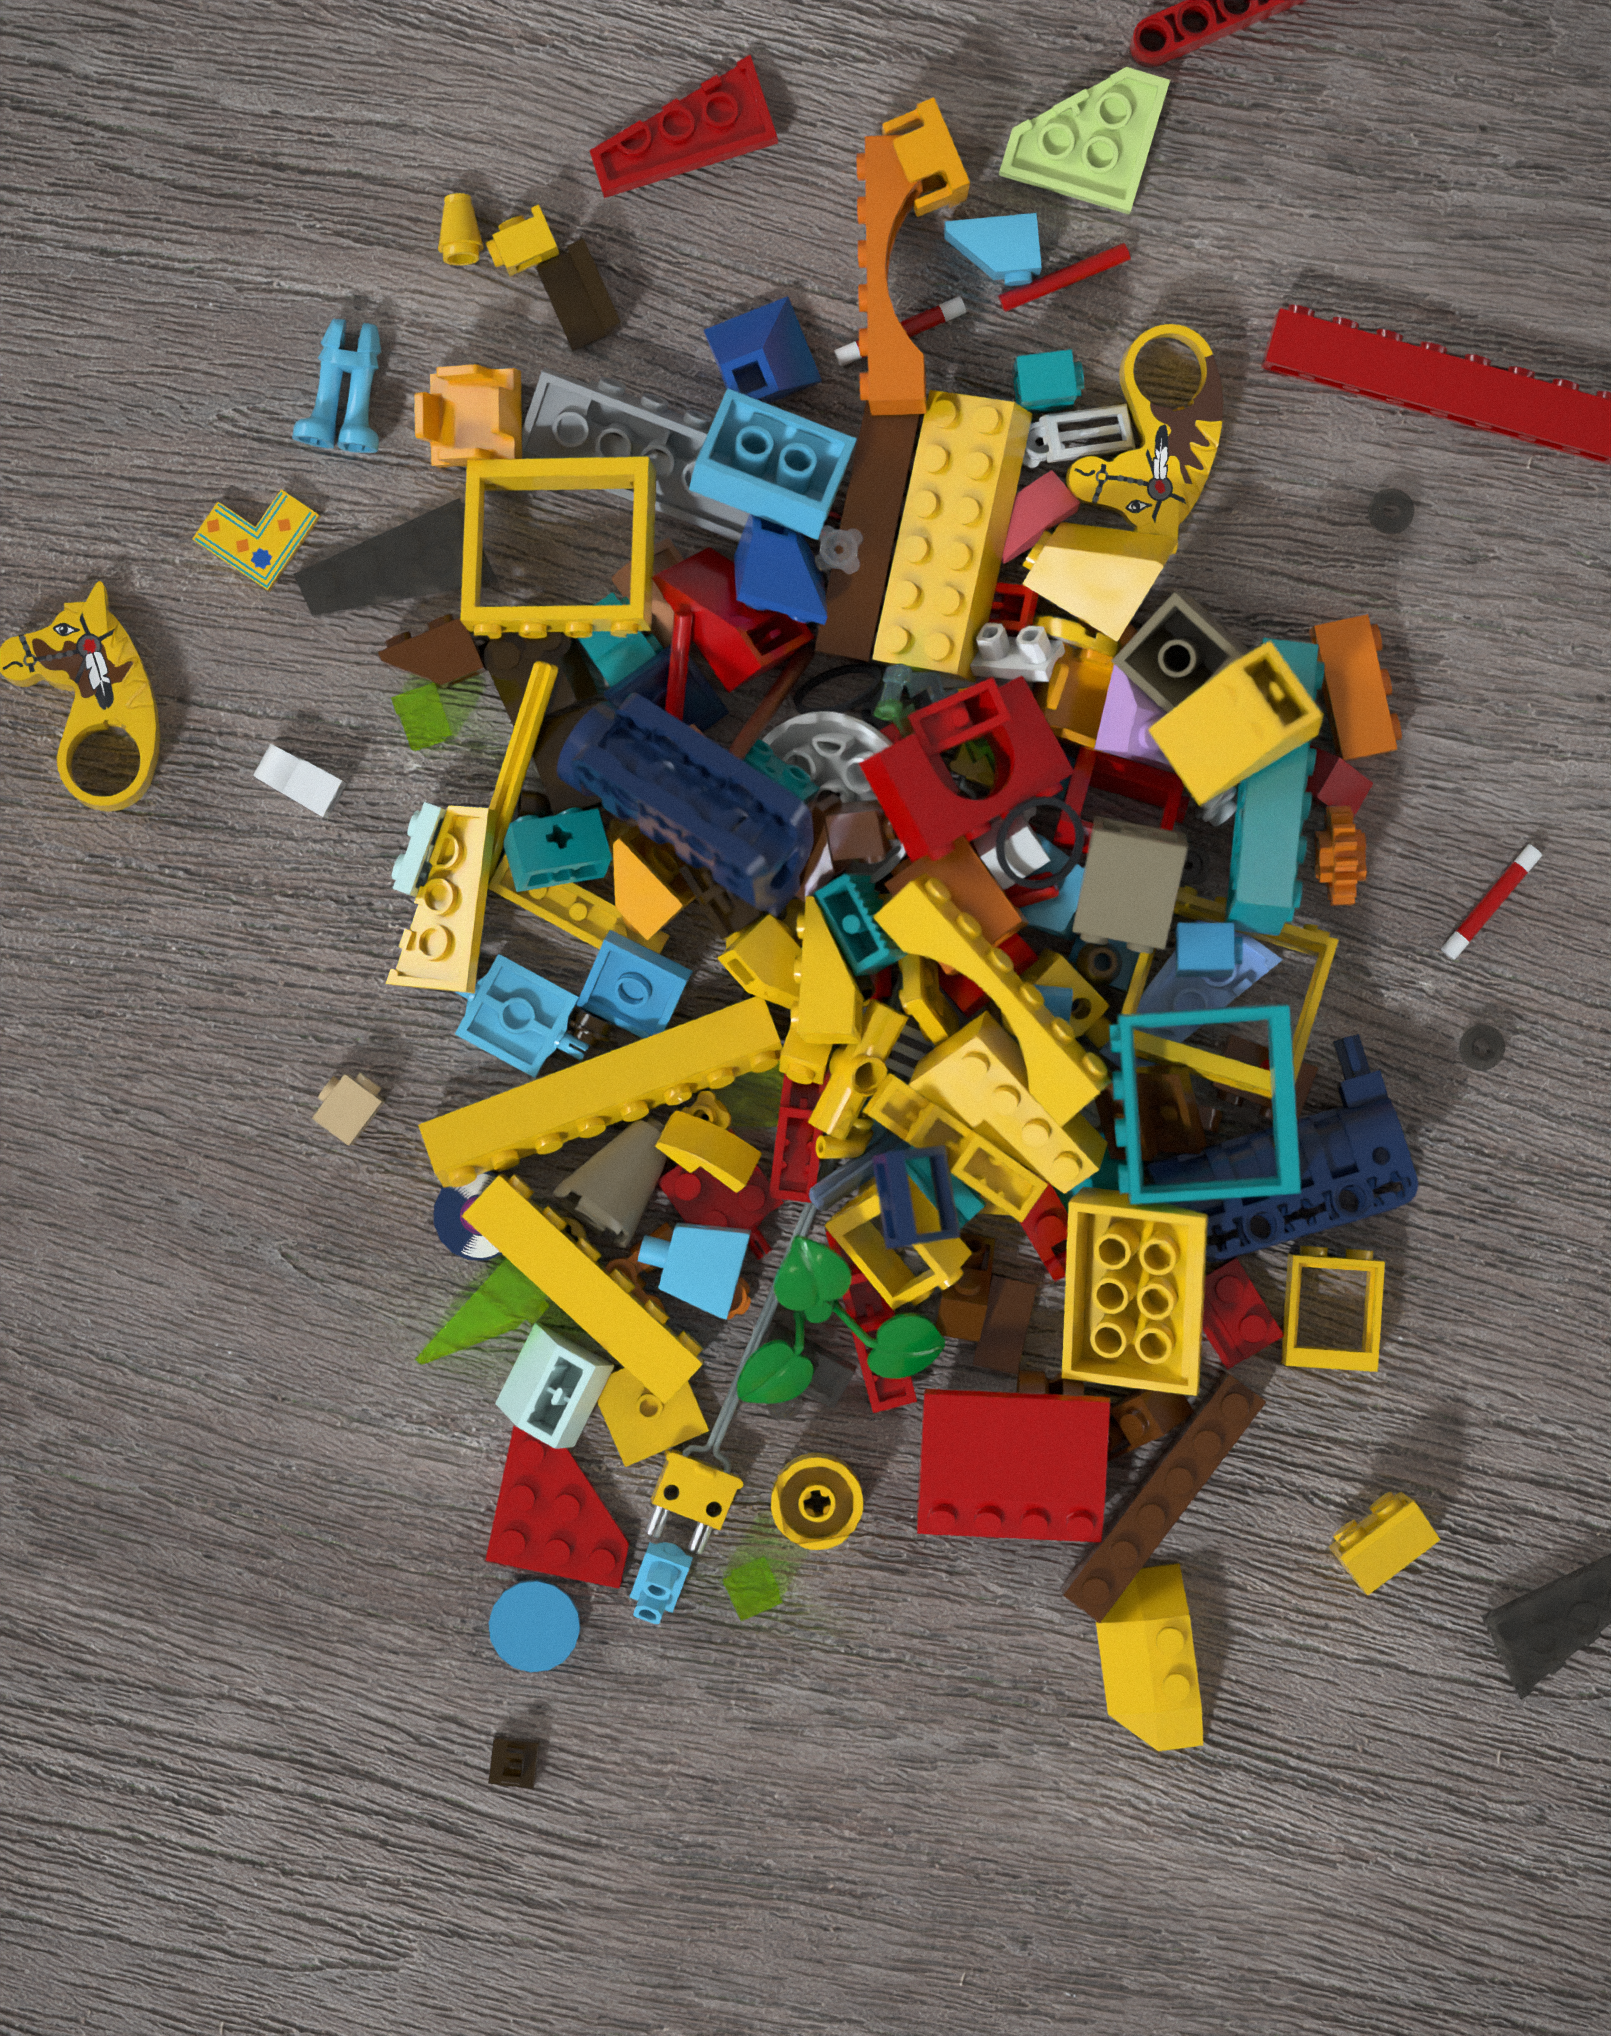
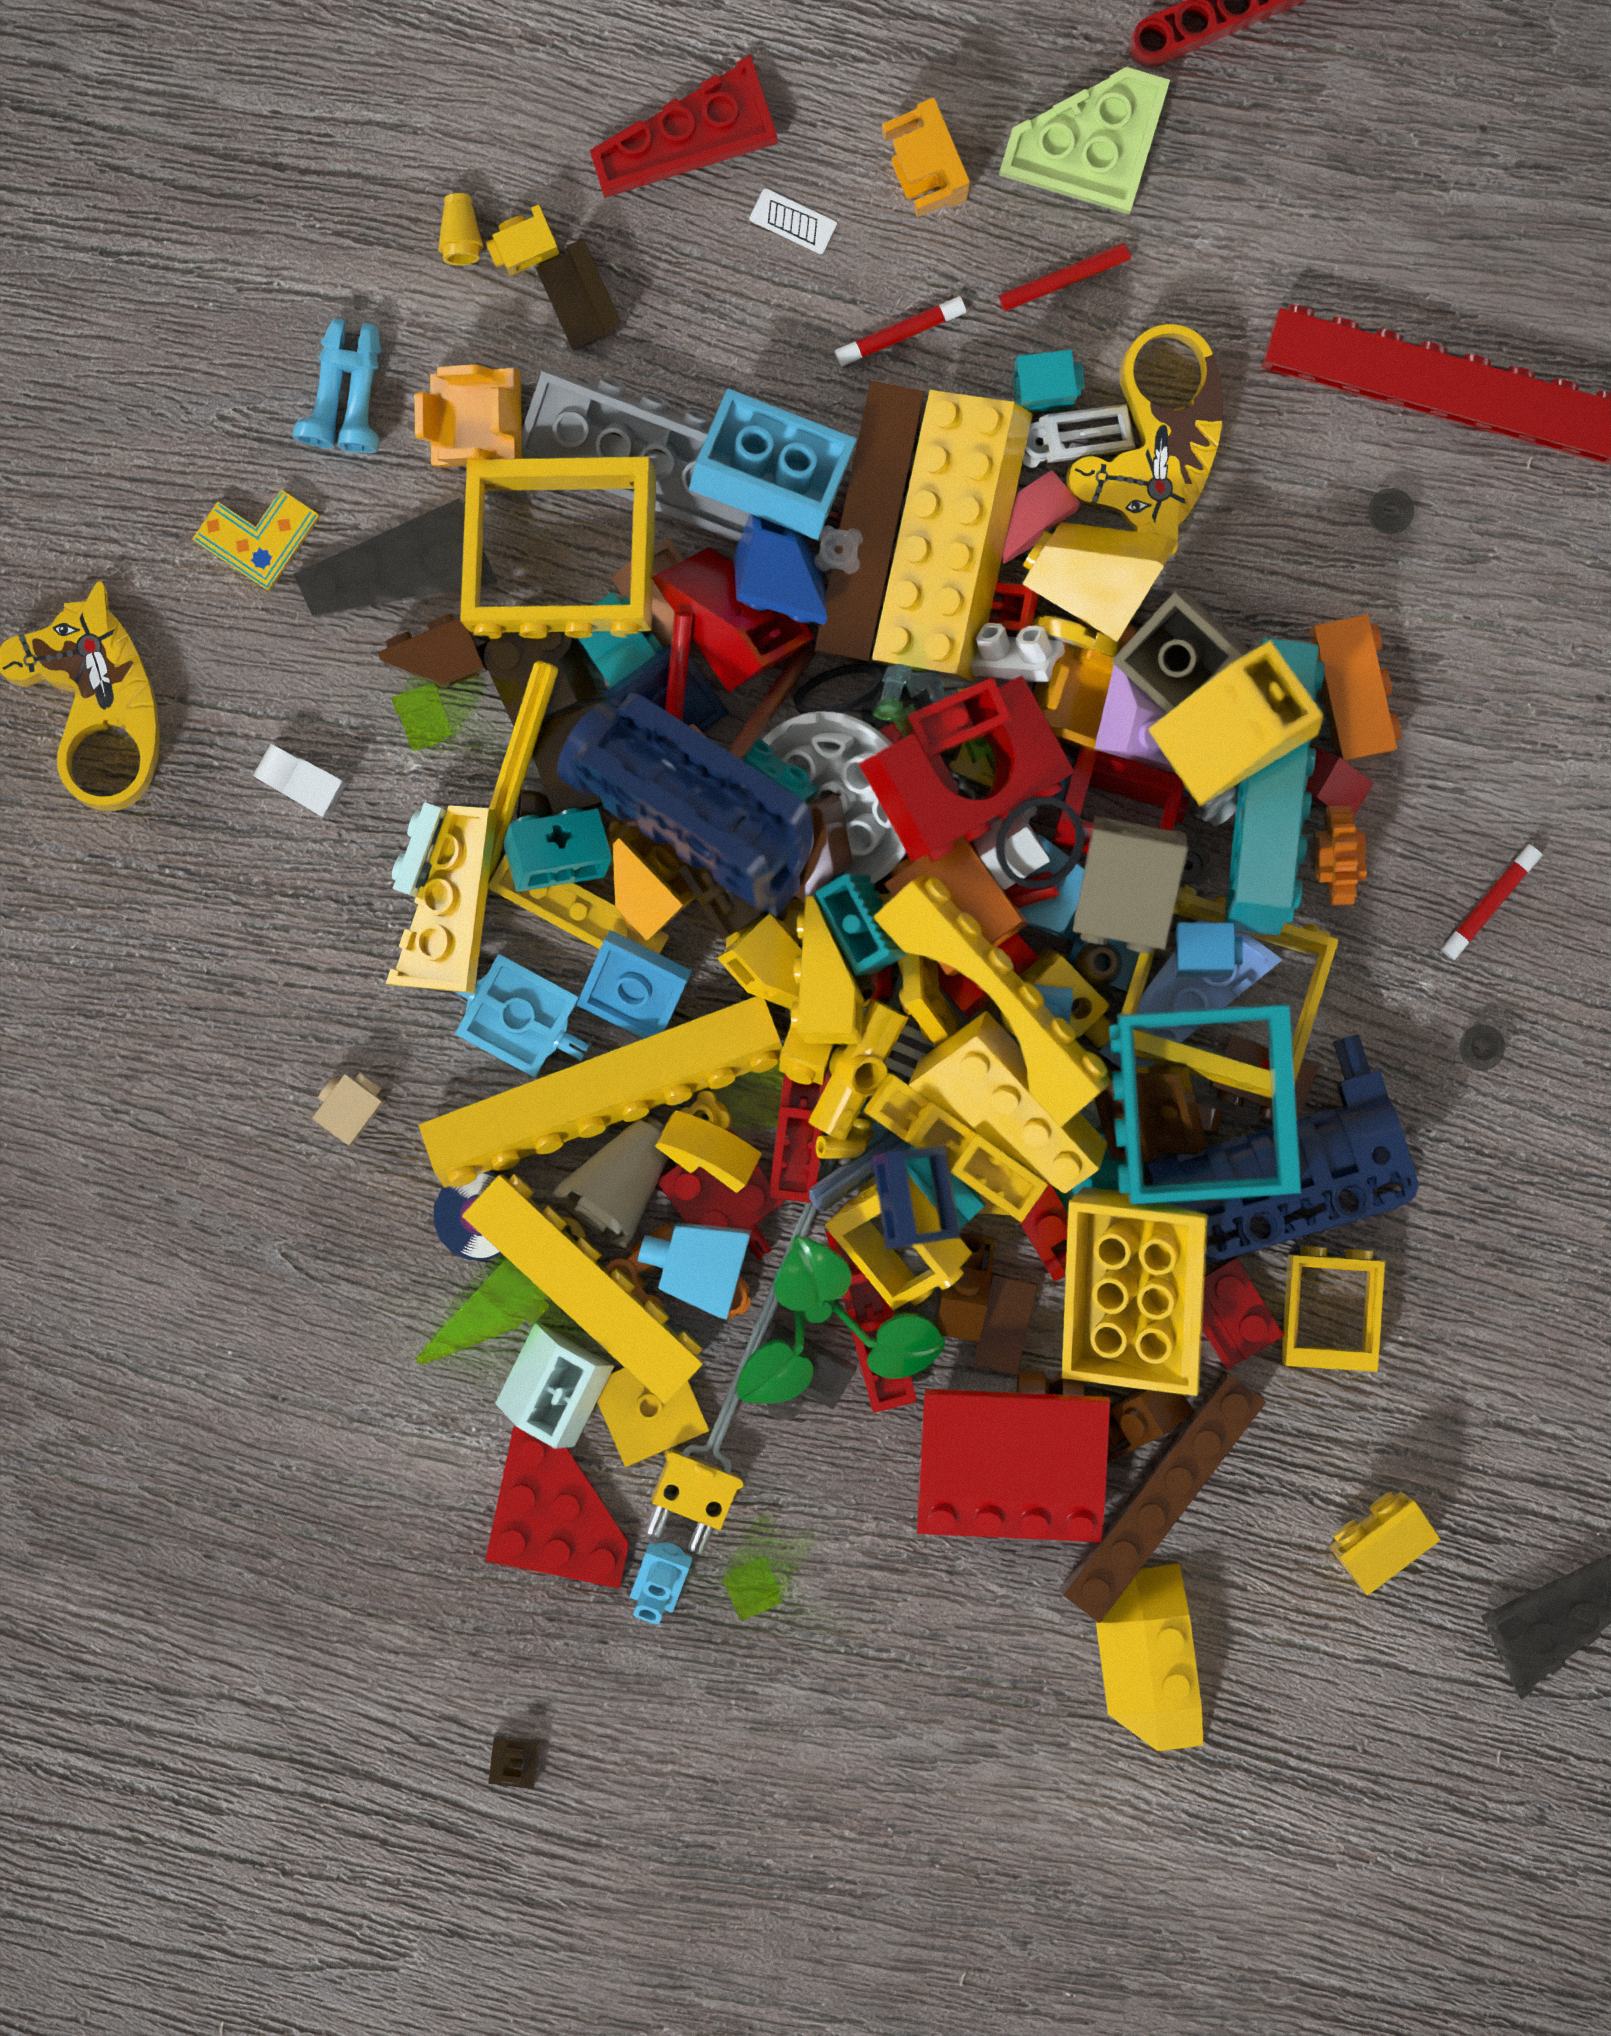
(534, 1625): dark azure tile -> none
(590, 1028): dark brown plate -> none
(763, 353): blue slope -> none
(793, 221): none -> white sticker
(800, 1521): yellow brick -> none
(860, 832): reddish brown brick -> none
(895, 364): orange arch -> none
(999, 245): medium azure slope -> none

